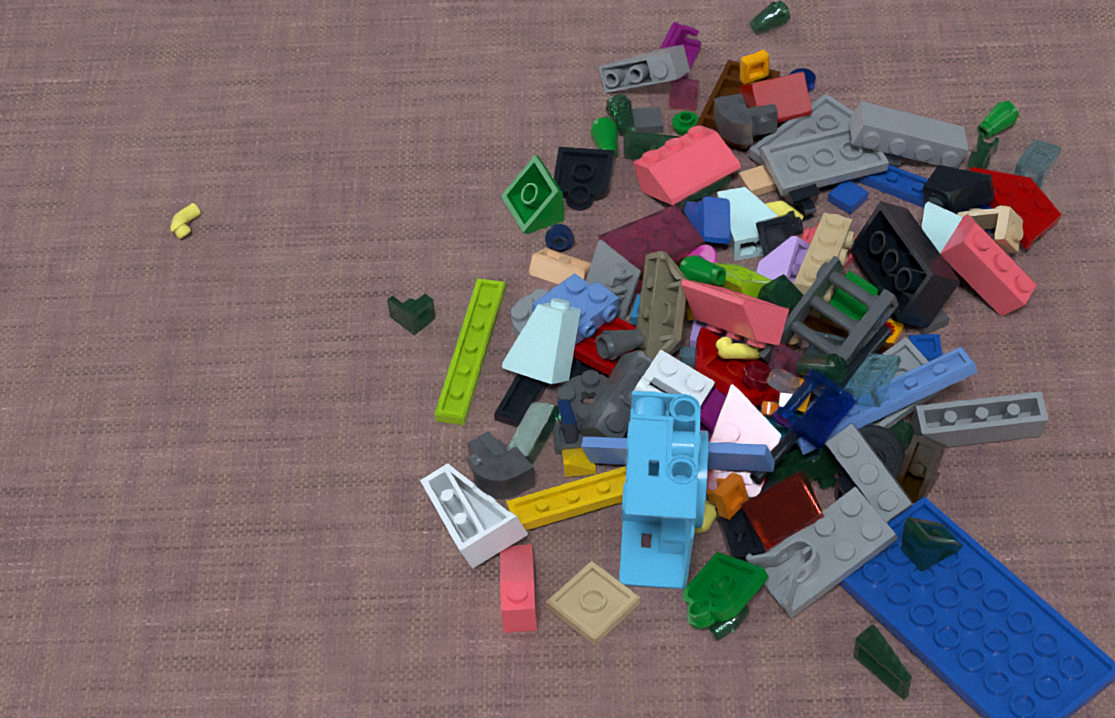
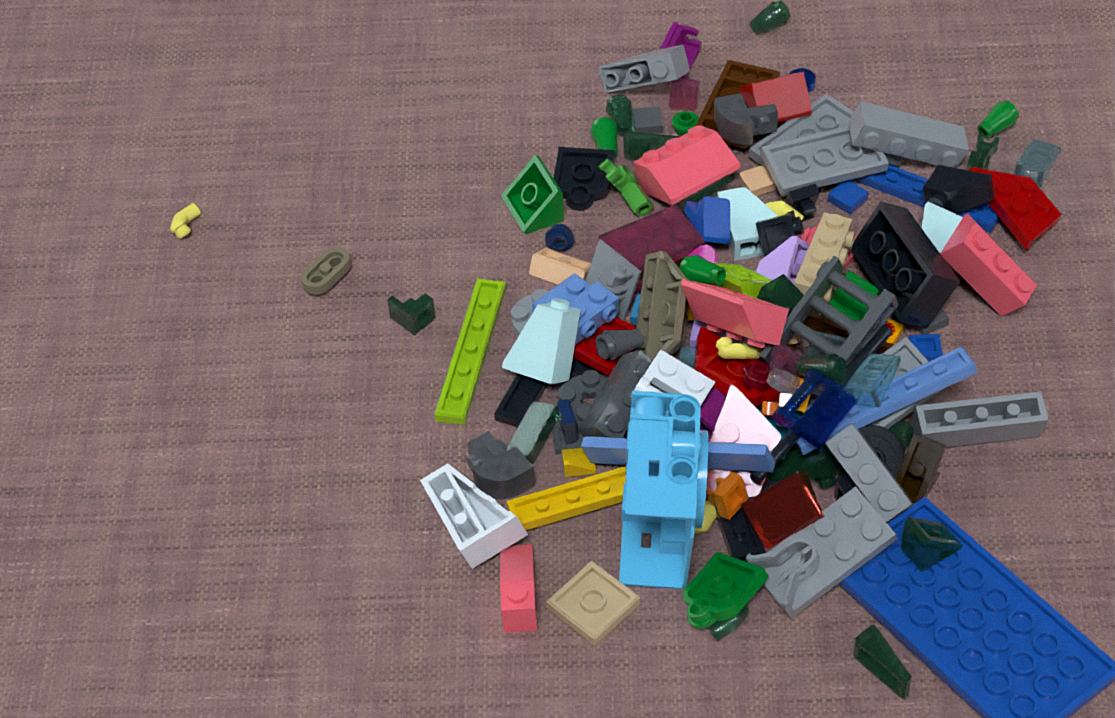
(325, 271): none -> dark tan plate
(626, 183): none -> bright green bar
(754, 66): light orange tile -> none
(1007, 225): tan bracket -> none

